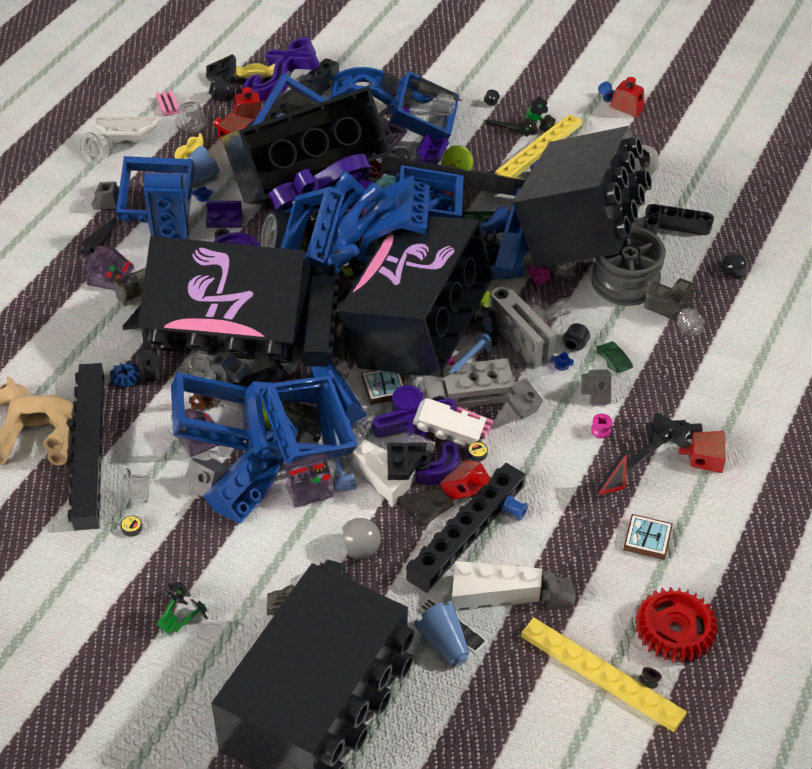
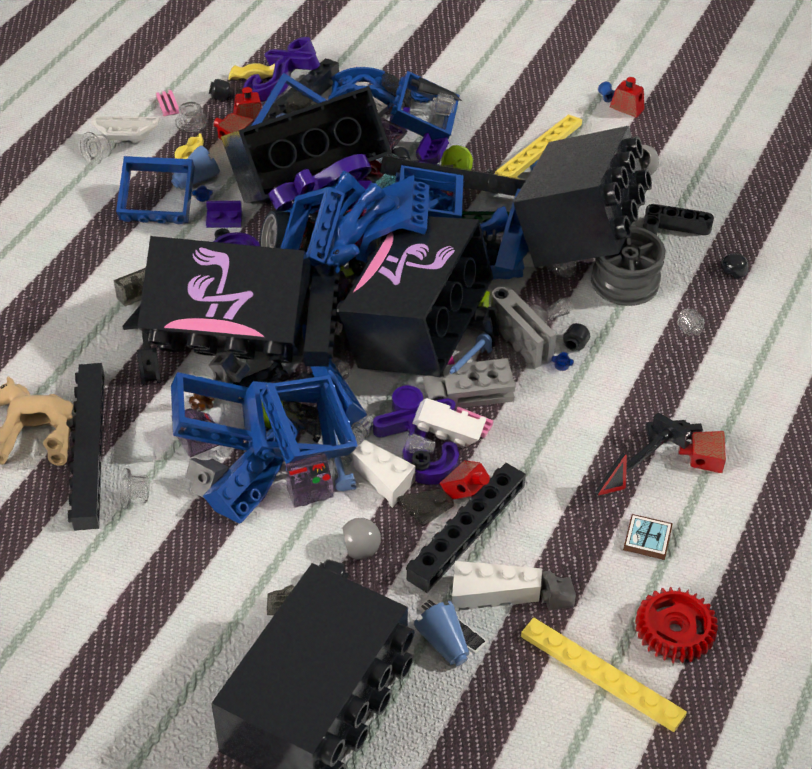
(97, 237): black bar -> none
(105, 266): clear purple slope -> none
(106, 196): flat silver brick -> none
(120, 379): blue gear -> none
(131, 526): tile -> none
(166, 205): blue hinge -> none
(168, 621): plant -> none
(198, 364): clear head -> none
(222, 69): black wing -> none
(381, 385): tile -> none
(403, 459): black wing -> none
(477, 451): tile -> none
(490, 101): black bush -> none
(511, 125): black bar -> none
(515, 507): blue bush -> none
(524, 399): flat silver brick -> none
(534, 113): black plant -> none
(539, 274): dark pink wheel -> none
(597, 385): flat silver brick -> none
(601, 426): dark pink wheel -> none
(614, 356): clear green slope -> none
(650, 677): black bush -> none
(668, 300): clear smoke brick -> none

